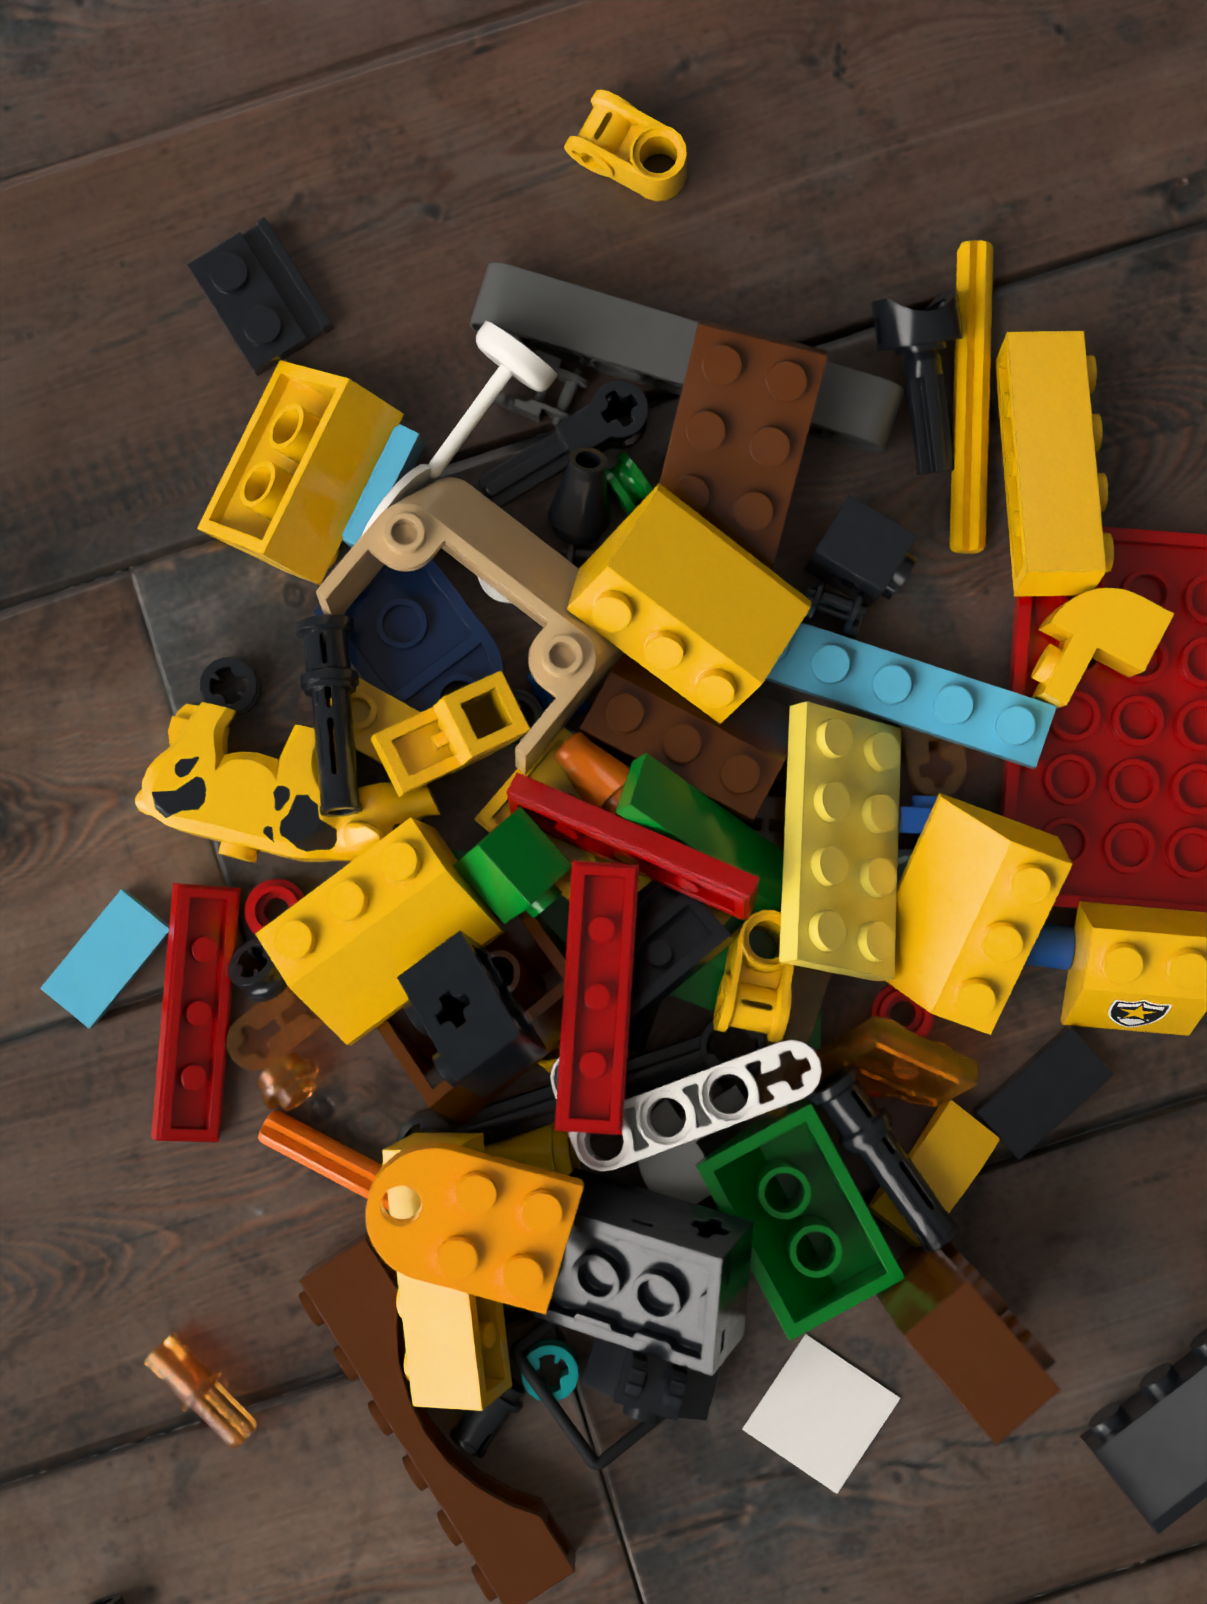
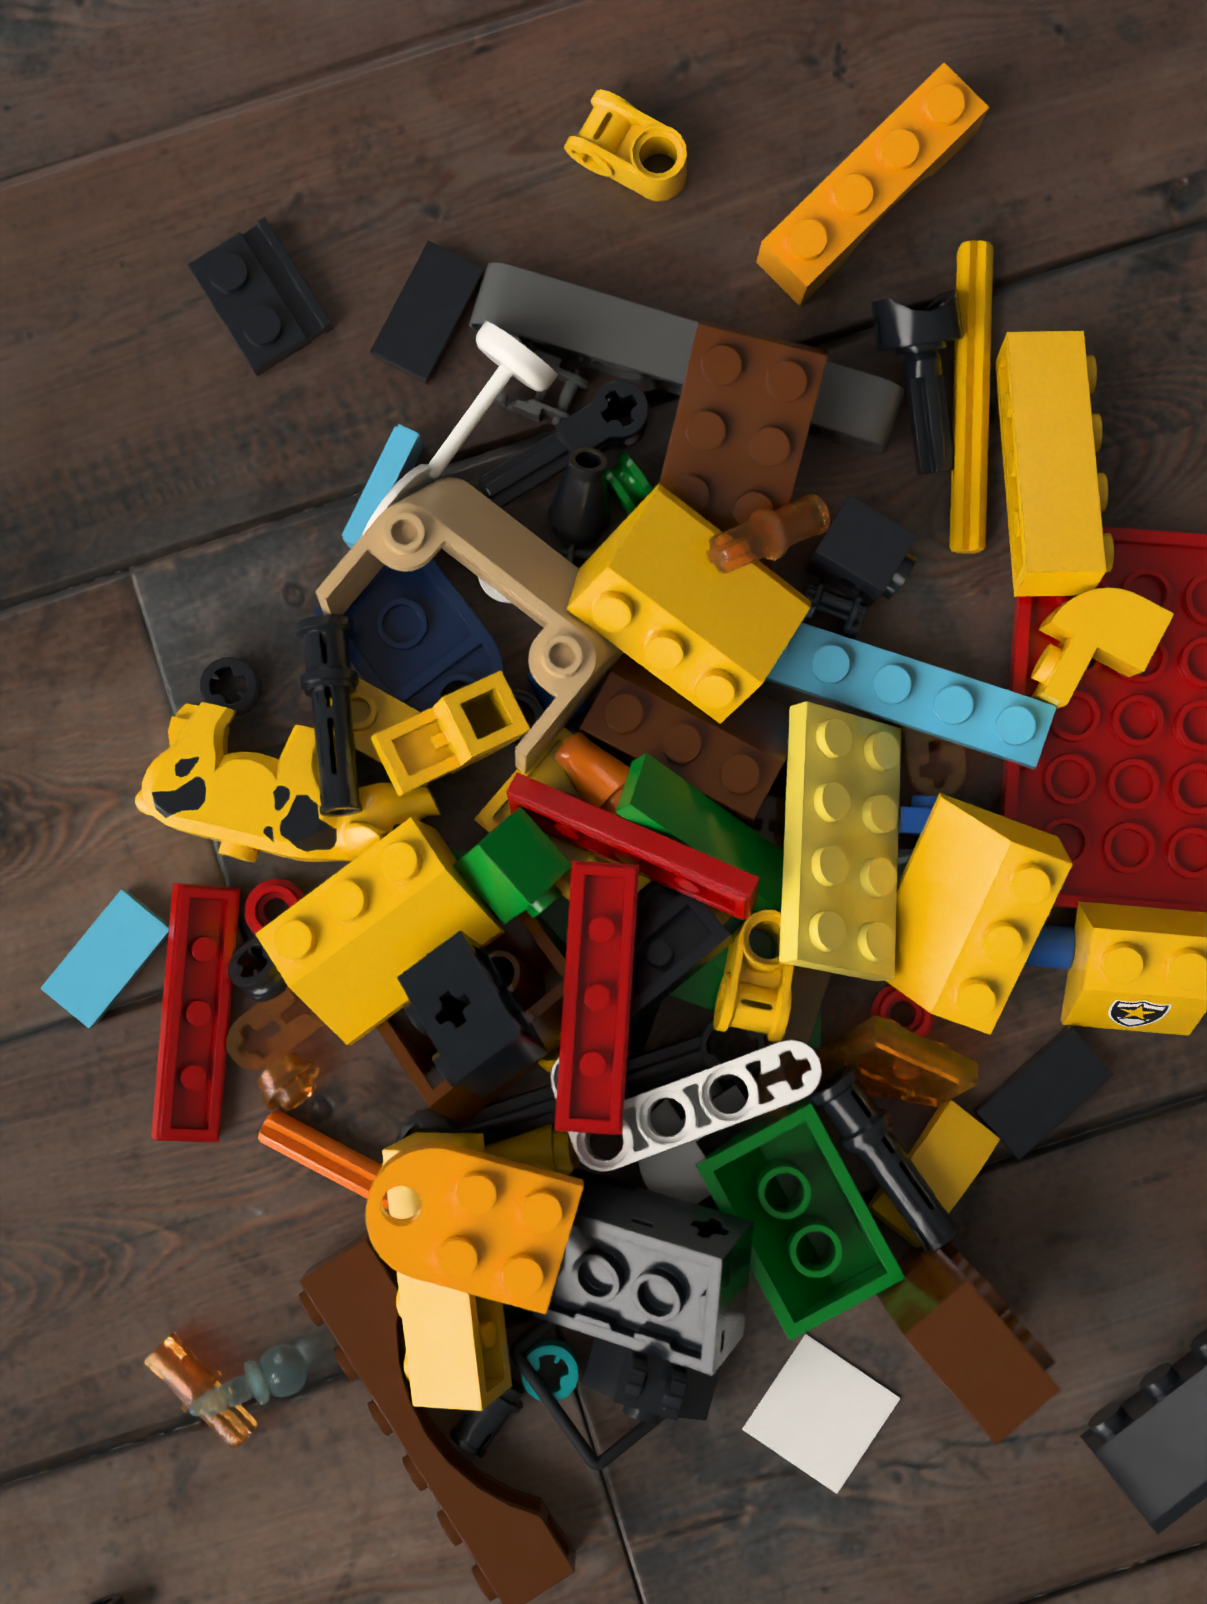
(278, 1373): none -> clear light blue bar
(300, 470): yellow slope -> none
(427, 312): none -> black tile
(768, 533): none -> clear orange axle
(870, 182): none -> light orange arch

